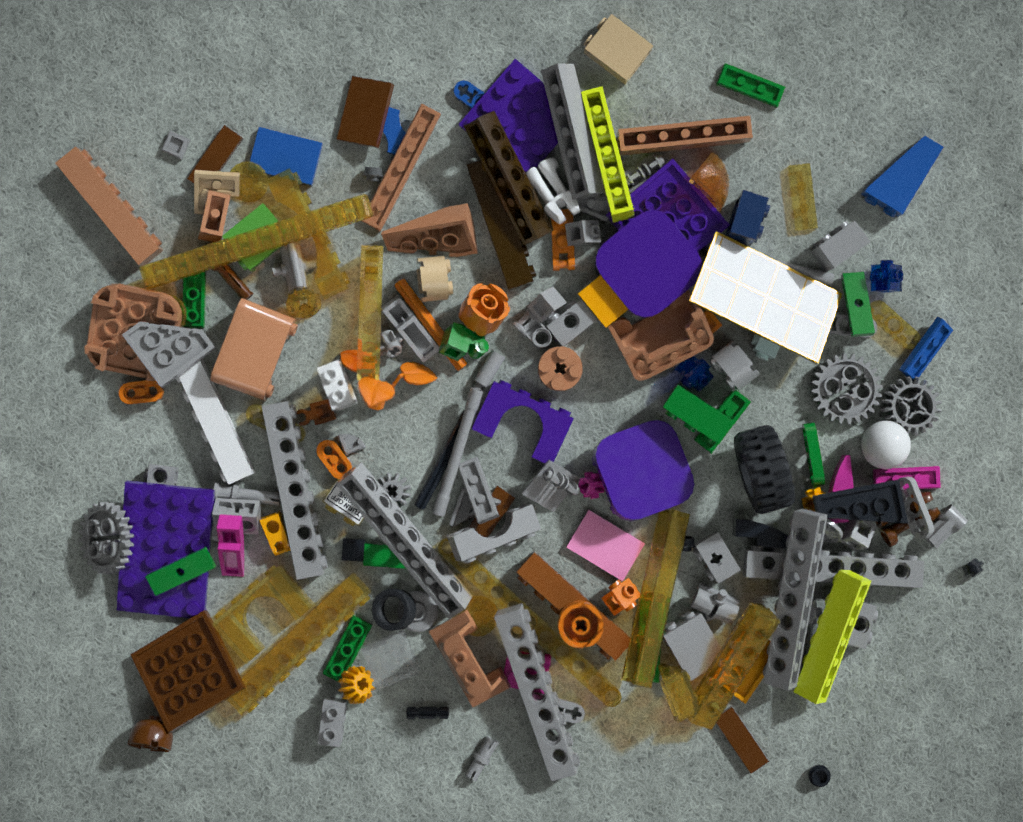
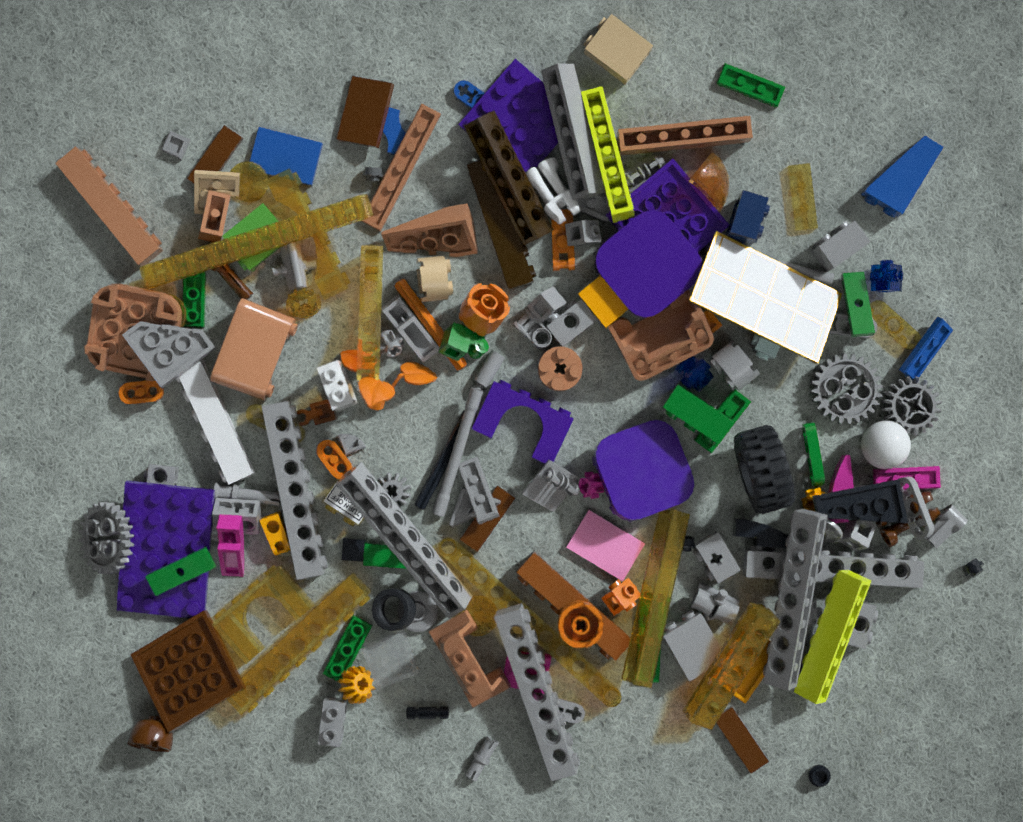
(518, 523): light grey arch -> none
(678, 692): clear yellow bracket -> none

